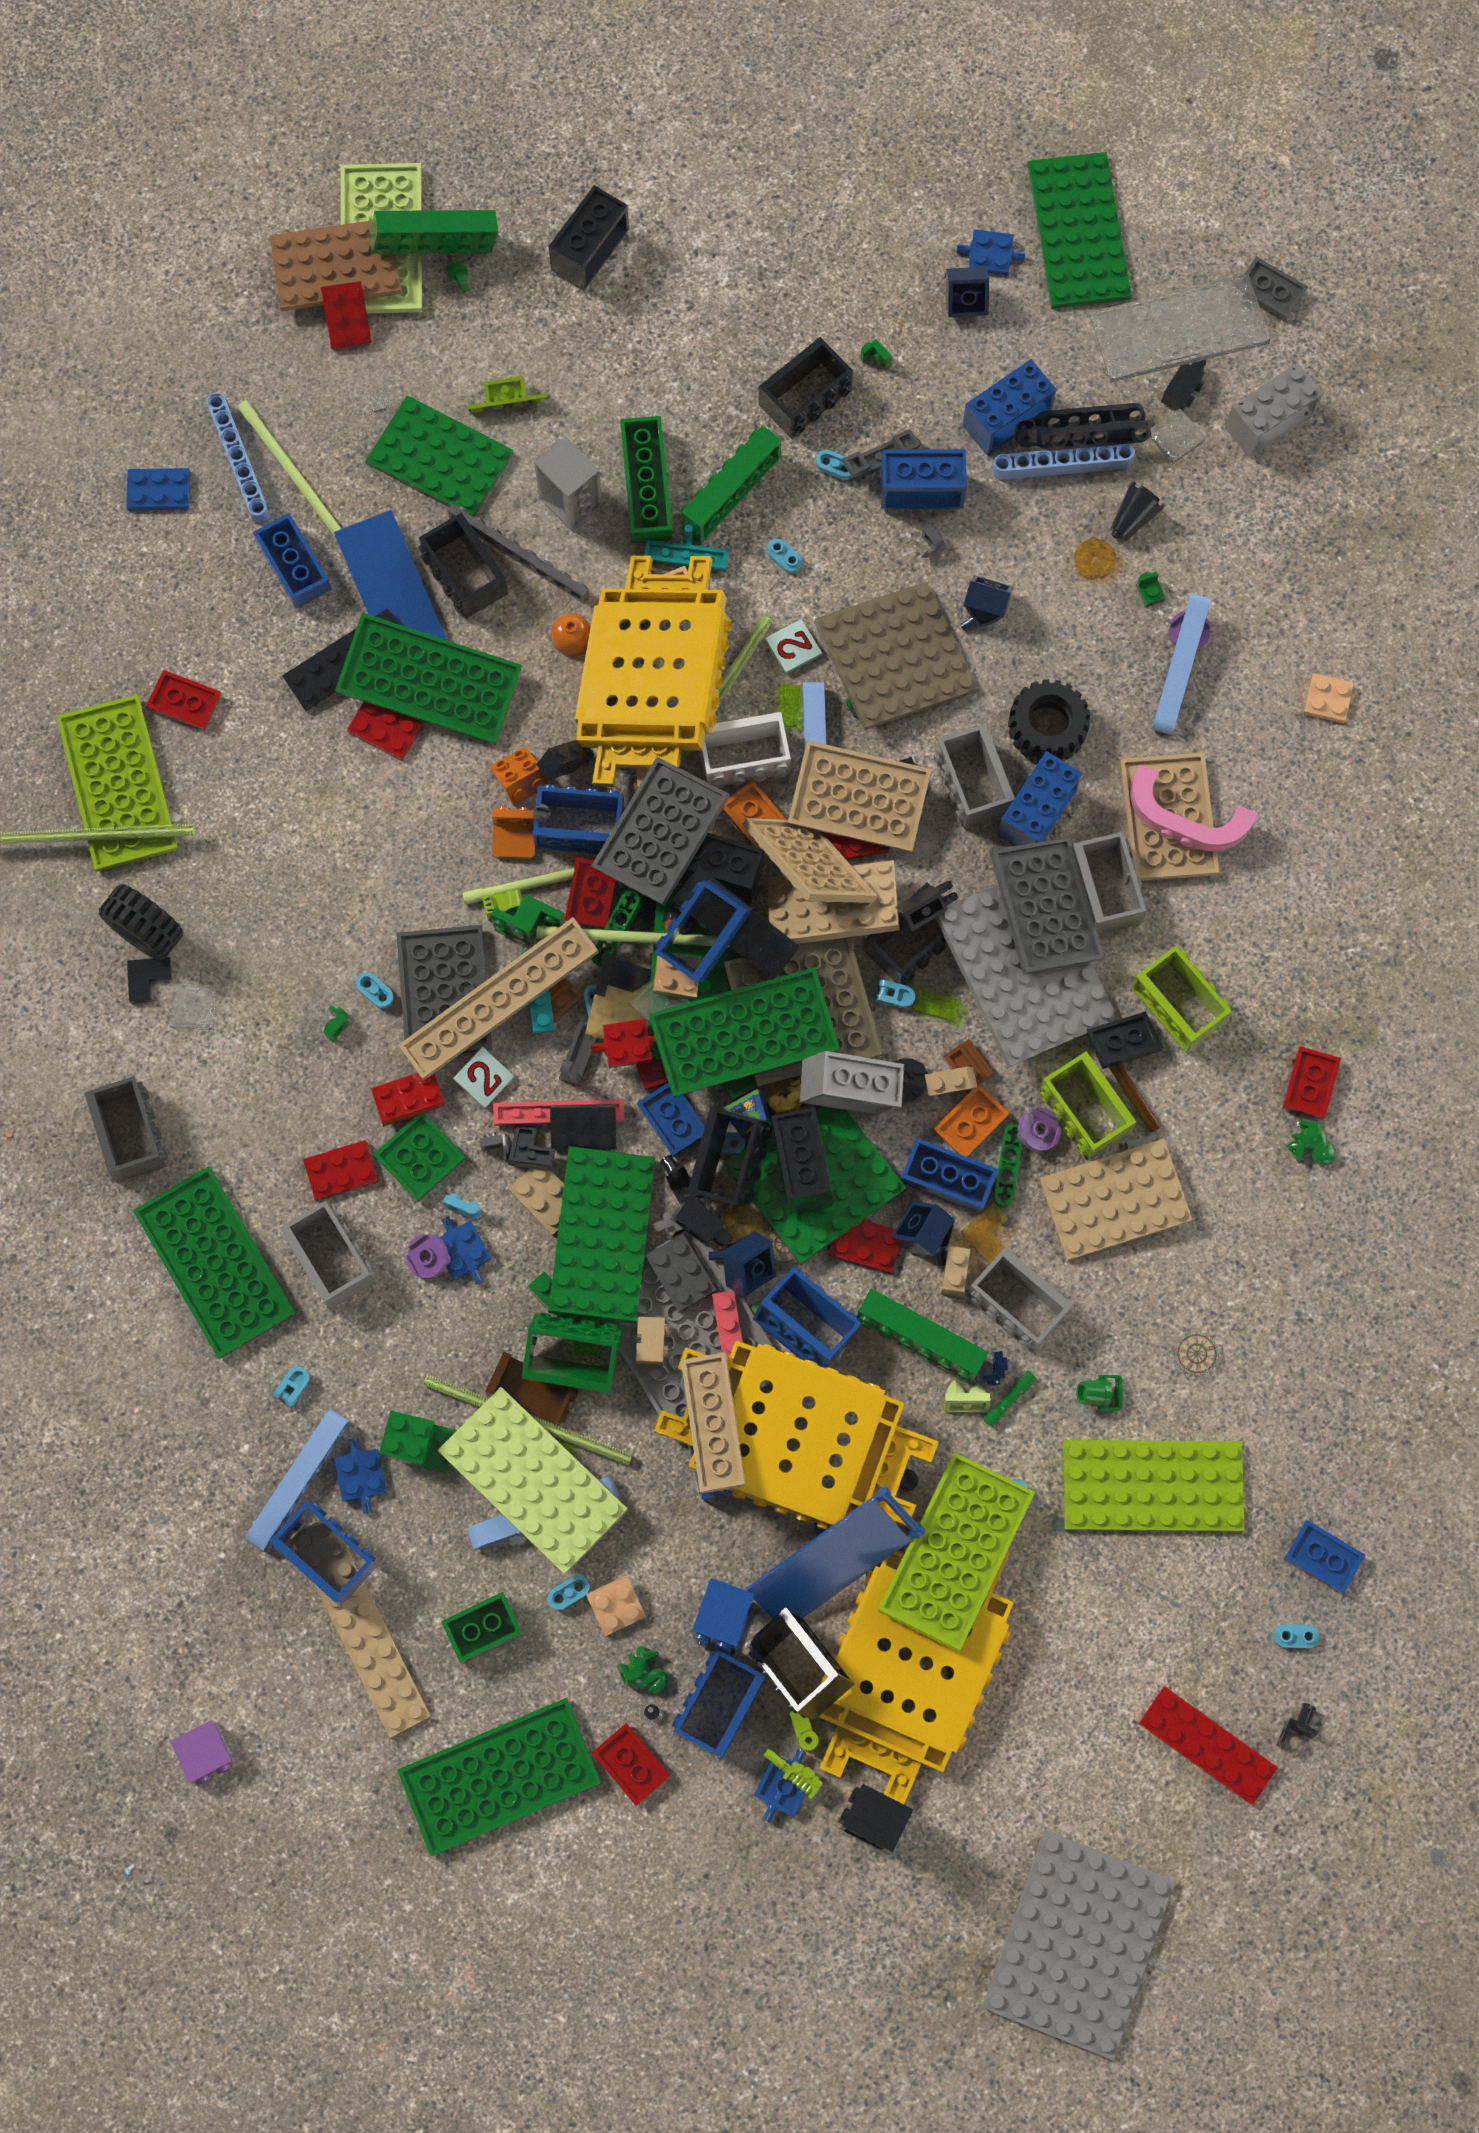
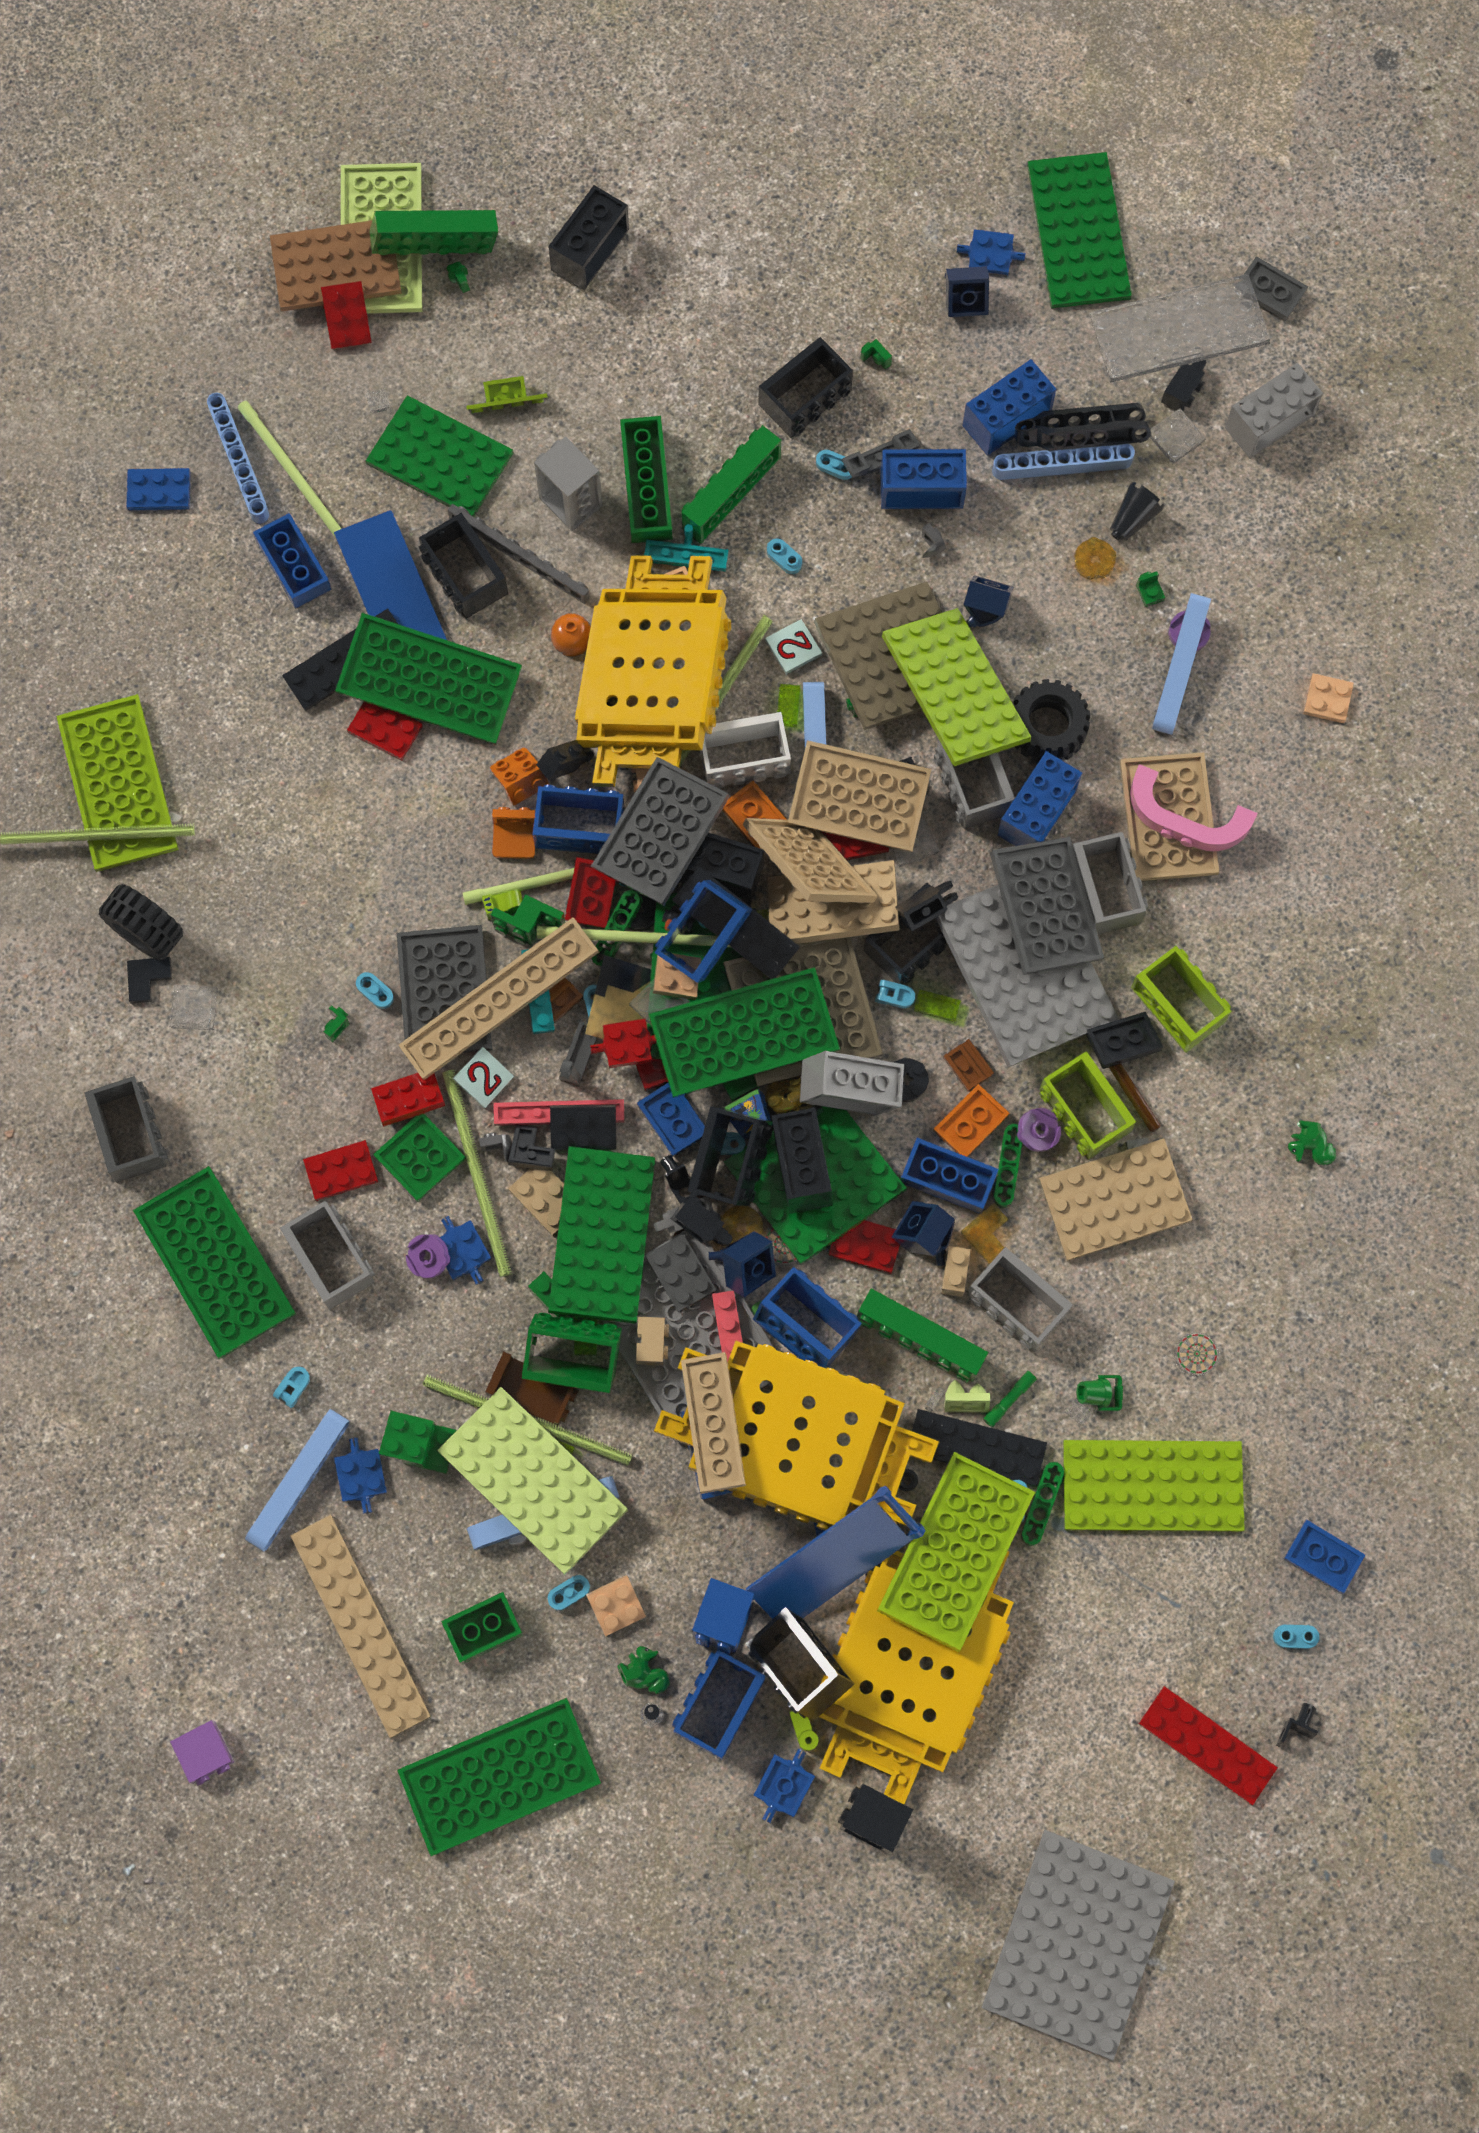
(183, 700): red plate -> none
(294, 1524): blue hose -> none
(454, 1203): medium azure plate -> none
(476, 1173): none -> yellowish green axle
(541, 816): dark grey hinge -> none
(631, 1764): red plate -> none
(797, 1773): lime piece -> none
(951, 1081): tan brick -> none
(956, 687): none -> lime plate
(995, 1449): none -> black plate
(1000, 1364): clear blue bracket -> none
(1039, 1502): none -> green beam
(1311, 1083): red plate -> none

